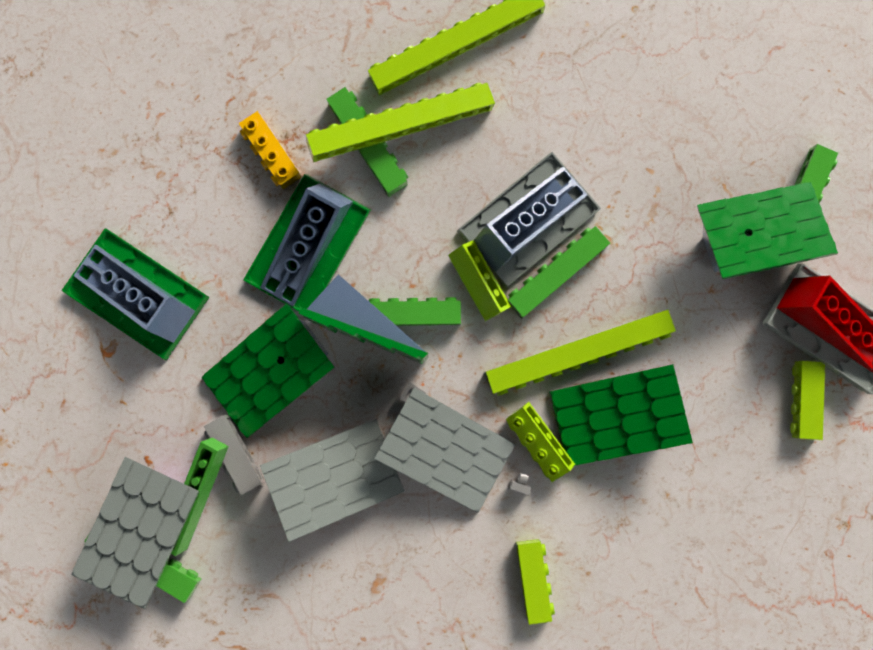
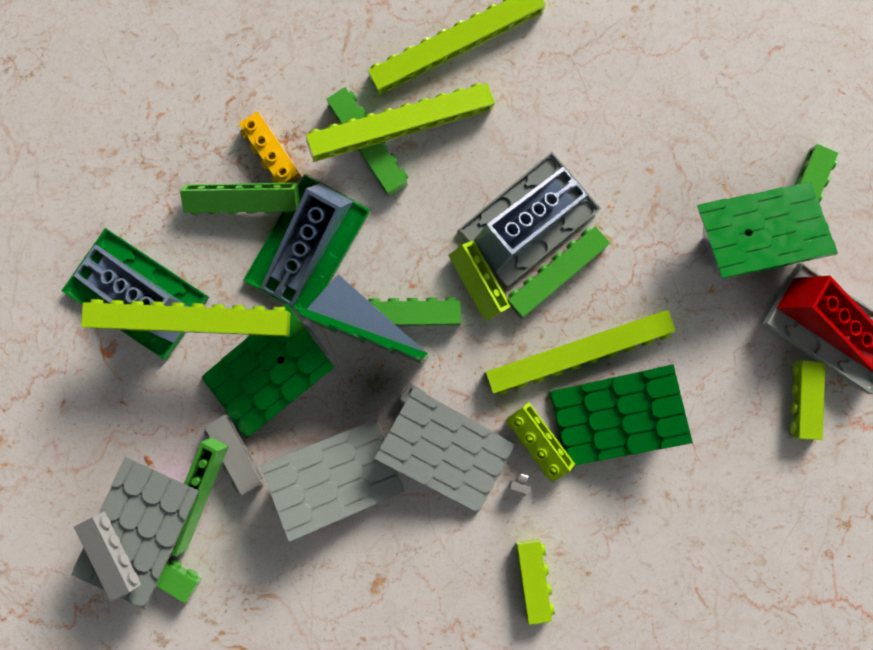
(107, 556): none -> light grey brick
(186, 319): none -> lime brick
(240, 198): none -> bright green brick

